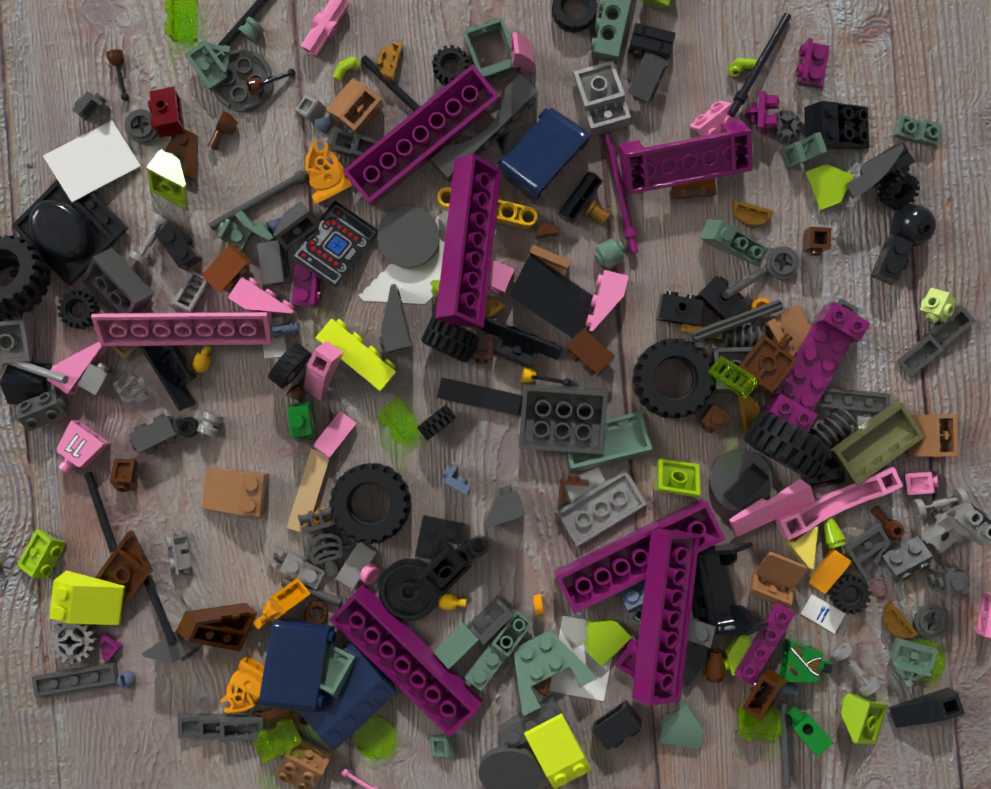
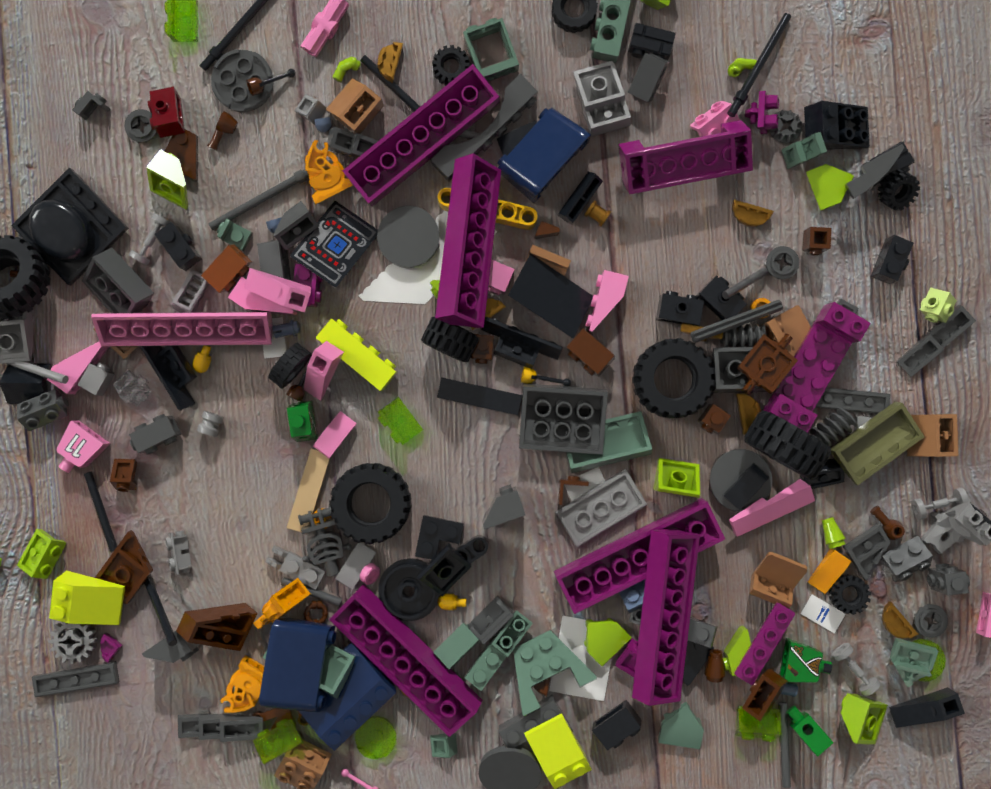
(66, 309): black tyre -> none
(91, 161): white sticker -> none
(116, 58): hinge -> none
(129, 677): sand blue hinge -> none
(183, 427): black plate -> none
(210, 63): sand green slope -> none
(235, 491): medium nougat slope -> none
(251, 30): sand green wheel -> none
(259, 229): sand green slope -> none
(278, 289): none -> bright pink slope
(394, 326): dark grey slope -> none
(436, 422): black tyre -> none
(459, 483): sand blue bracket -> none
(522, 53): bright pink slope -> none
(539, 604): light orange tile -> none
(609, 253): sand green head -> none
(630, 231): magenta bar -> none
(702, 188): reddish brown slope -> none
(713, 593): black windscreen -> none
(732, 241): sand green slope -> none
(750, 379): clear neon green slope -> none
(805, 547): light yellow slope -> none
(813, 64): magenta bracket -> none
(838, 500): bright pink arch -> none
(914, 224): black cylinder -> none
(917, 131): sand green slope -> none
(921, 482): bright pink bracket -> none

